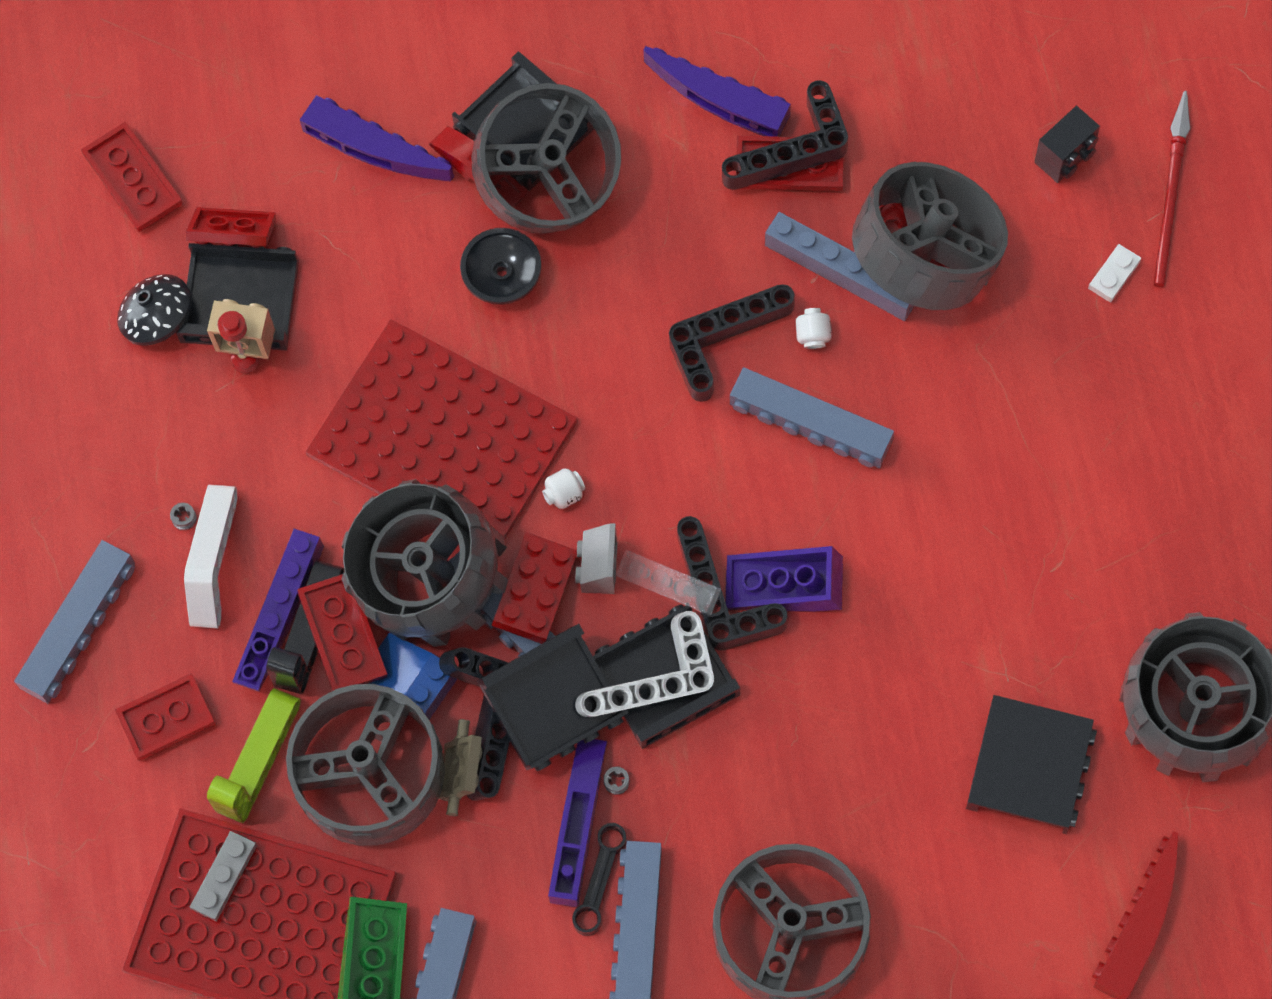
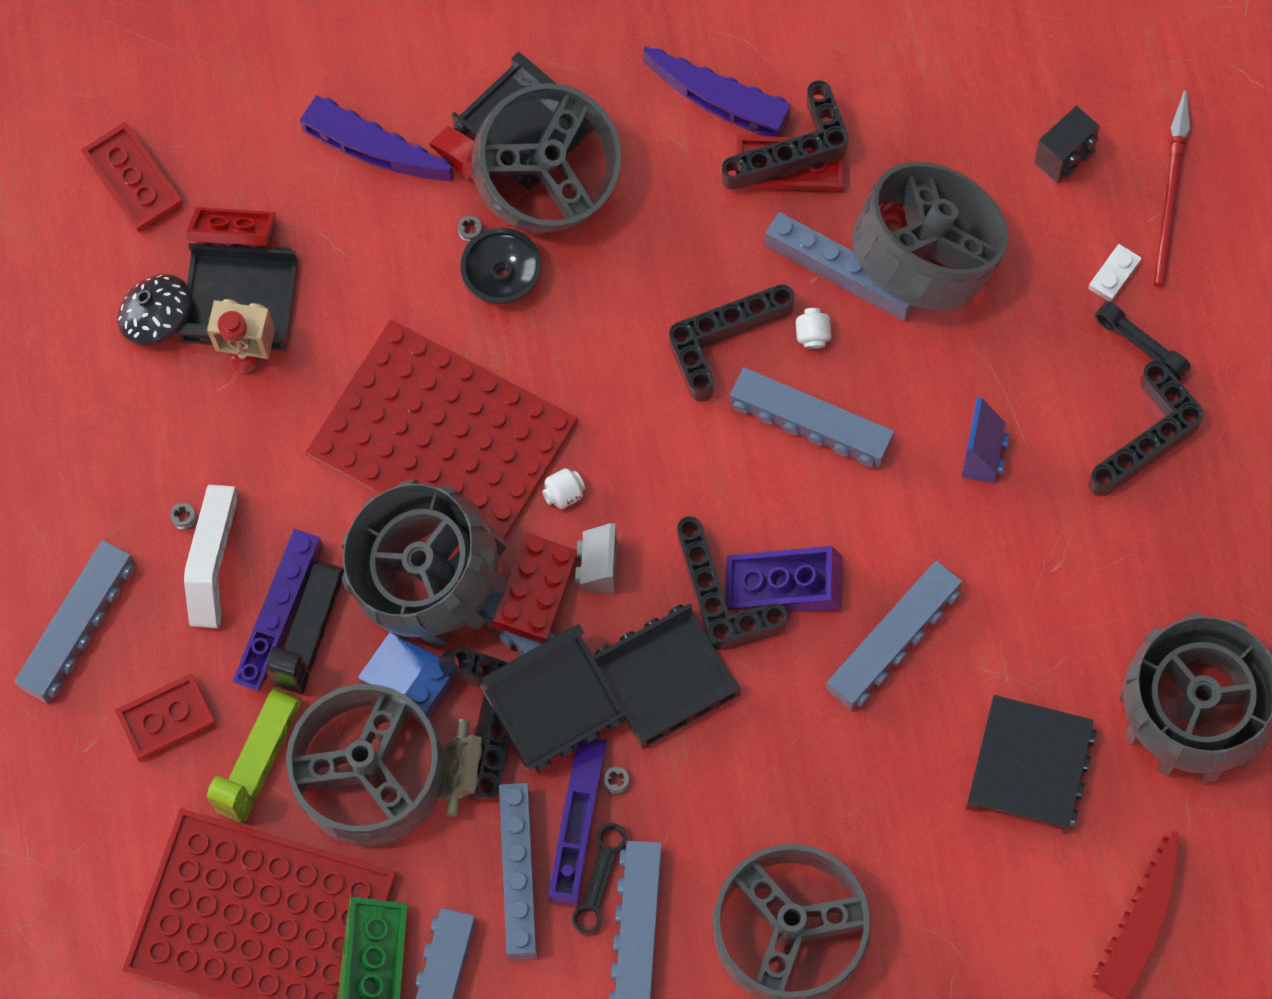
(223, 876): light grey plate -> none
(341, 634): red plate -> none
(469, 220): none -> flat silver bush
(518, 872): none -> sand blue brick
(657, 684): white beam -> none
(668, 582): clear plate -> none
(894, 635): none -> sand blue brick
(985, 444): none -> slope
(1114, 319): none -> black piece
(1152, 437): none -> black beam

